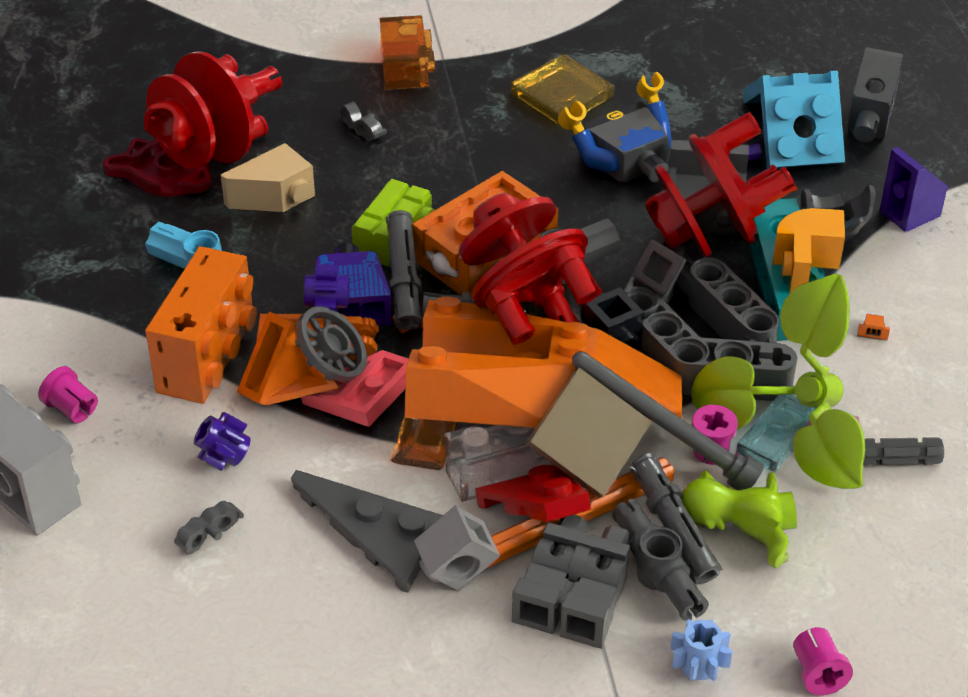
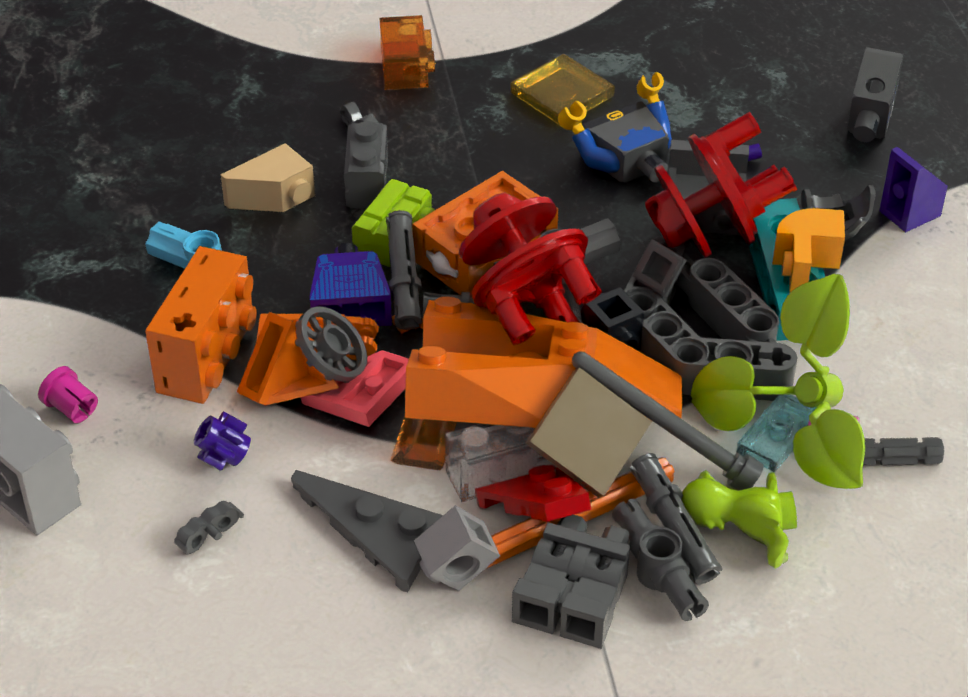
(155, 171): dark red tile -> none
(207, 109): red piece -> none
(326, 288): dark purple gear -> none
(365, 163): none -> dark grey brick
(701, 650): light blue gear -> none
(717, 424): dark pink bush -> none
(797, 96): medium azure bracket -> none
(823, 666): dark pink bush -> none
(873, 327): orange piece -> none

